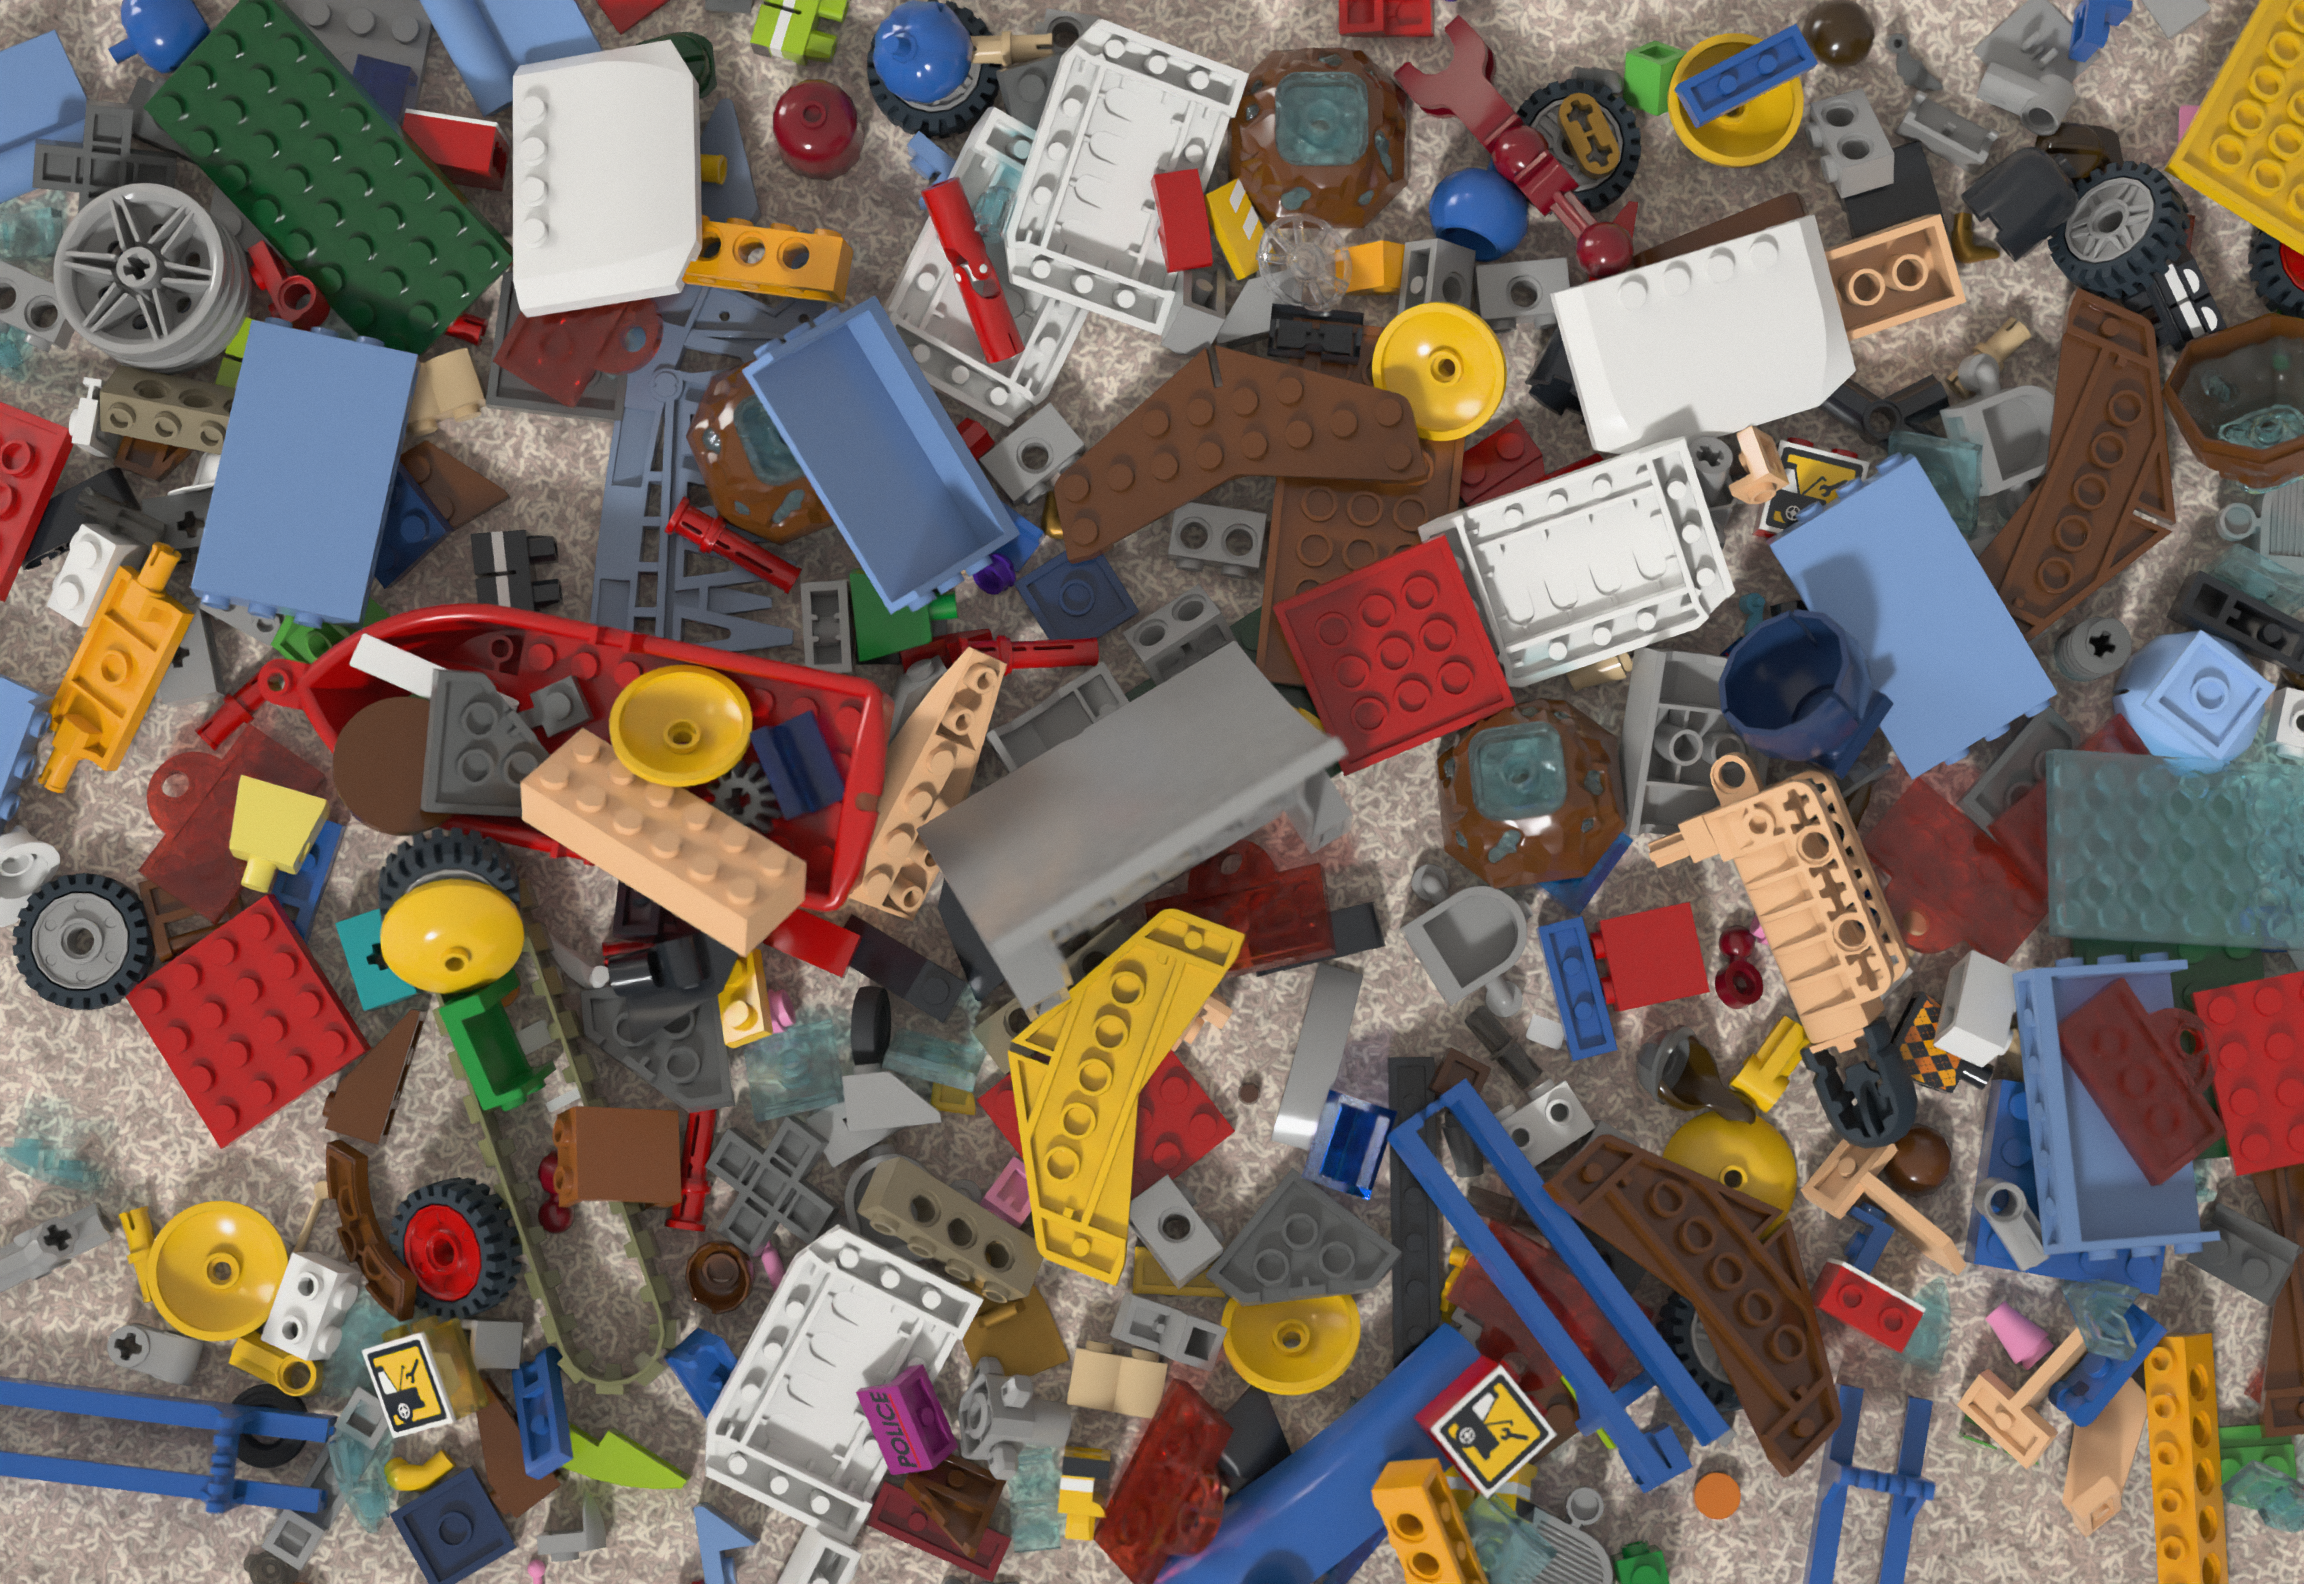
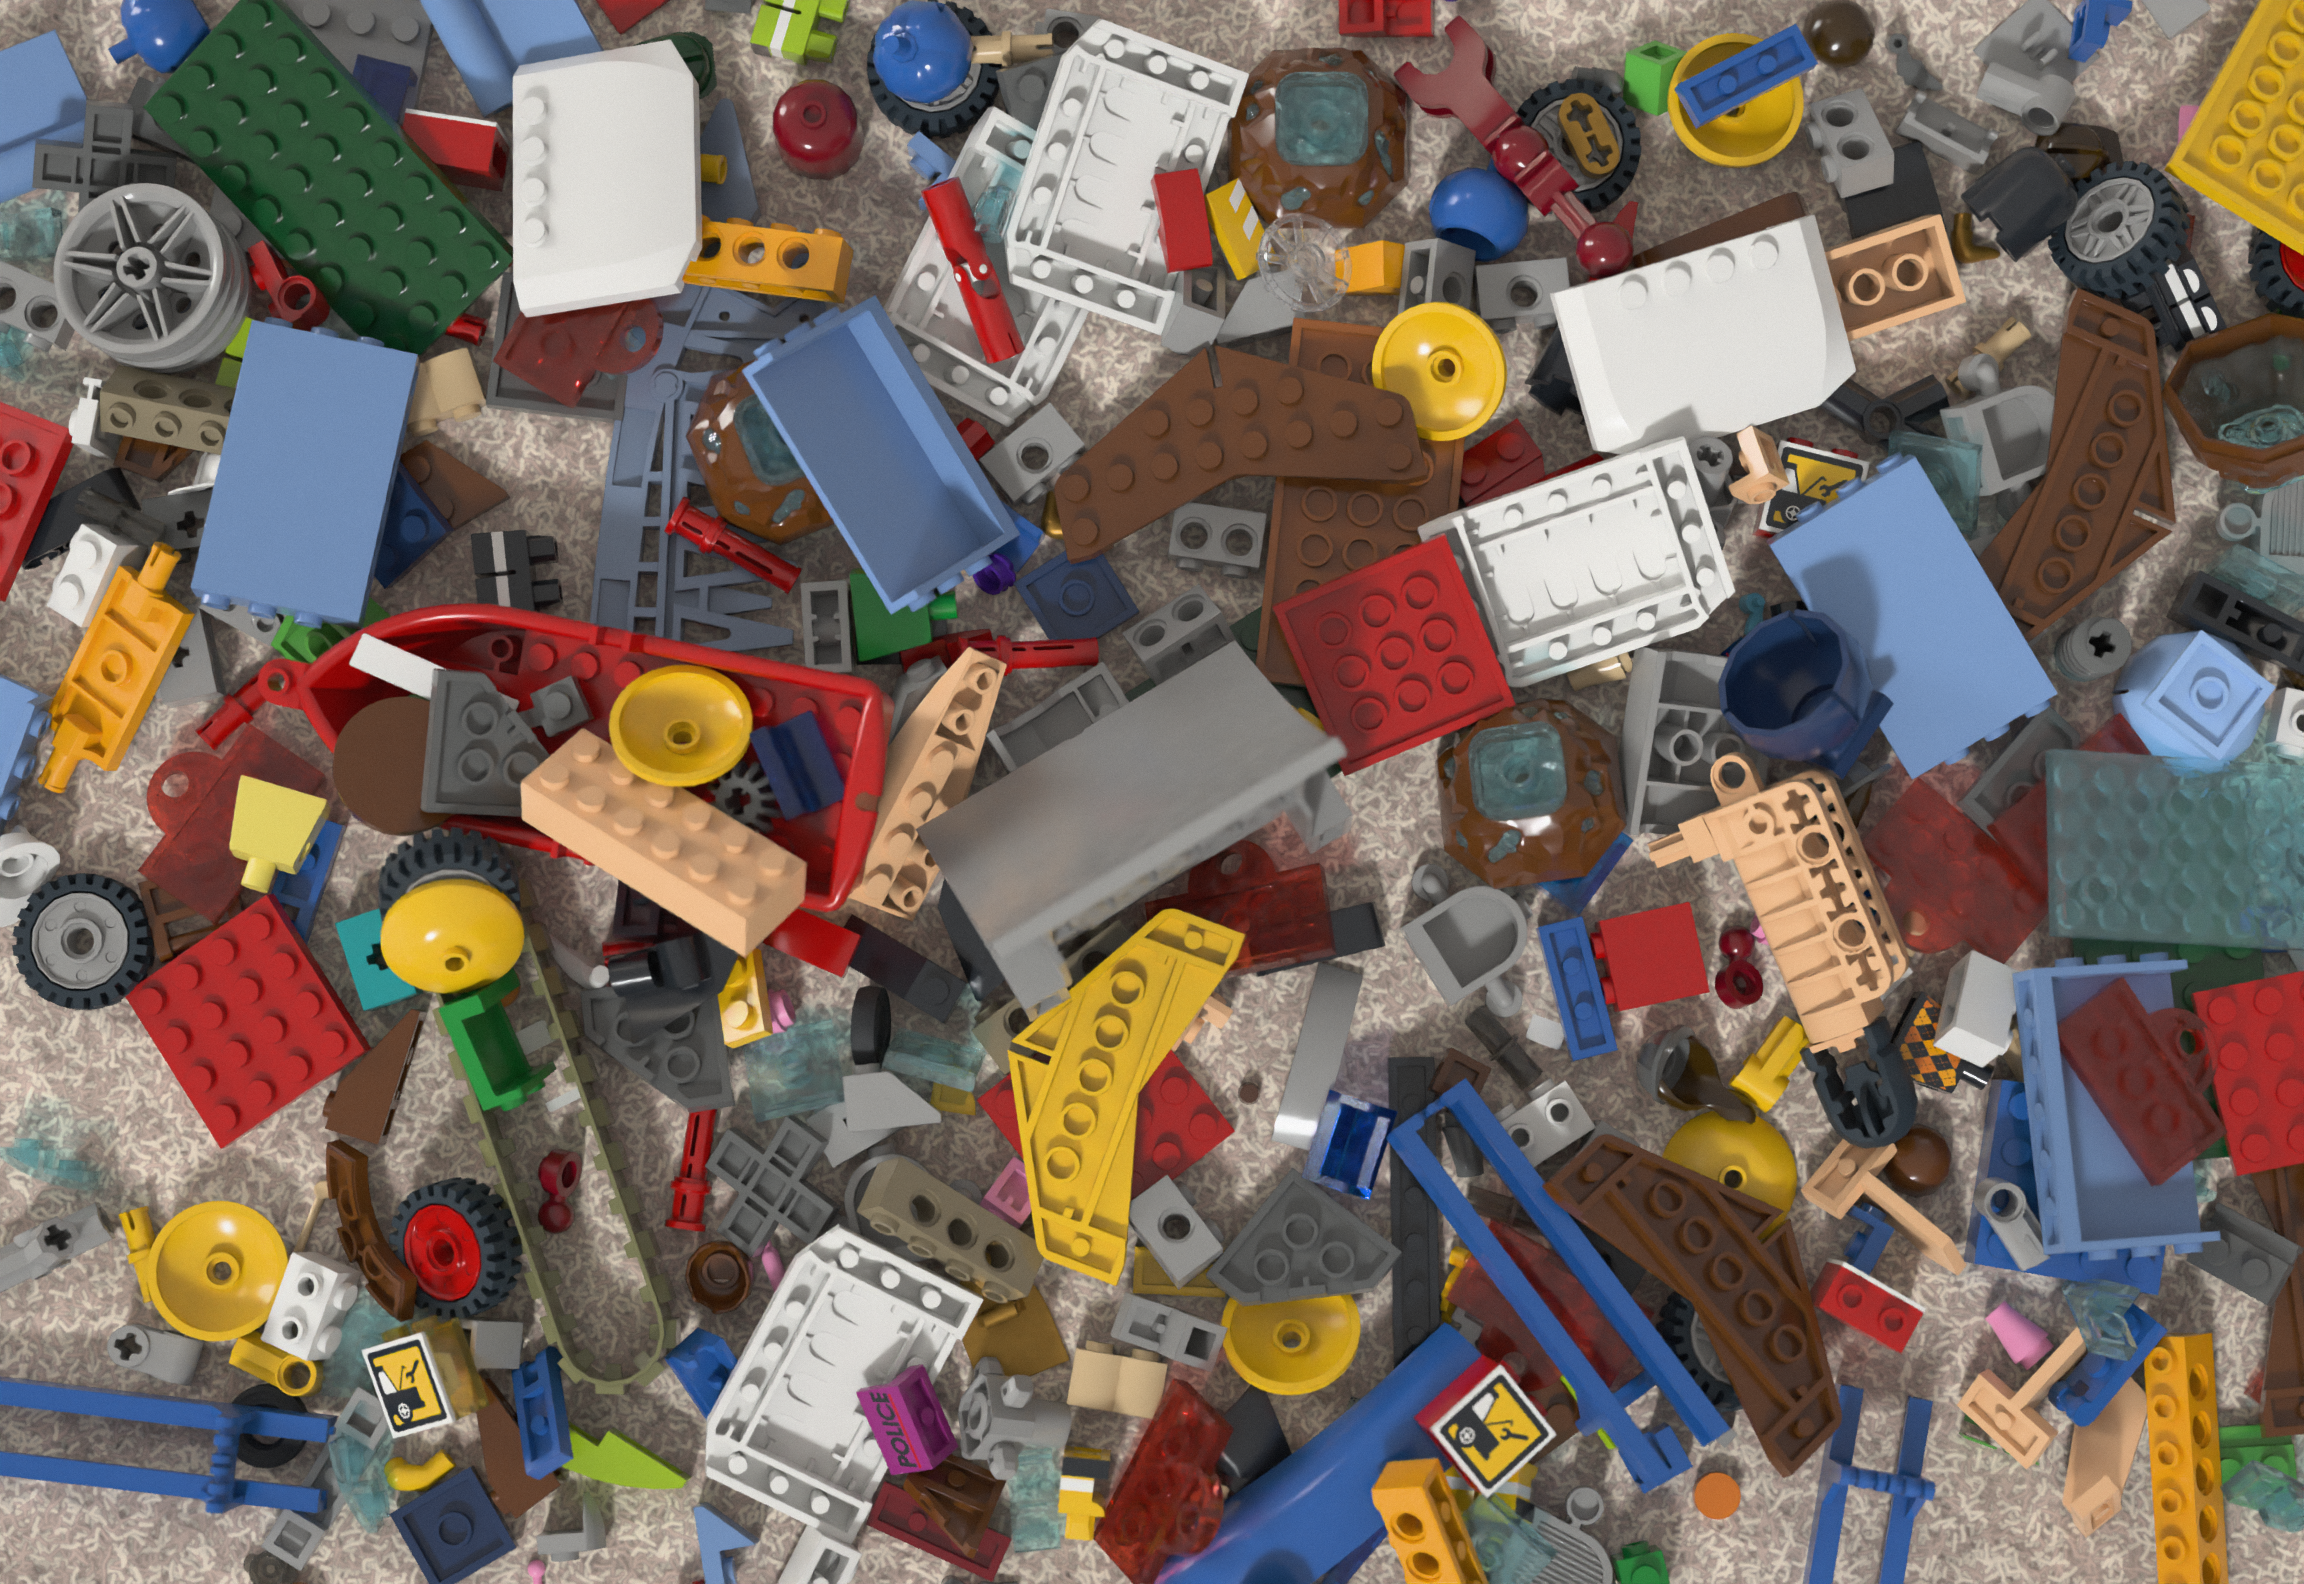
(618, 1156): dark orange panel -> none
(1301, 336): black piece -> none
(1932, 1333): clear light blue plate -> none

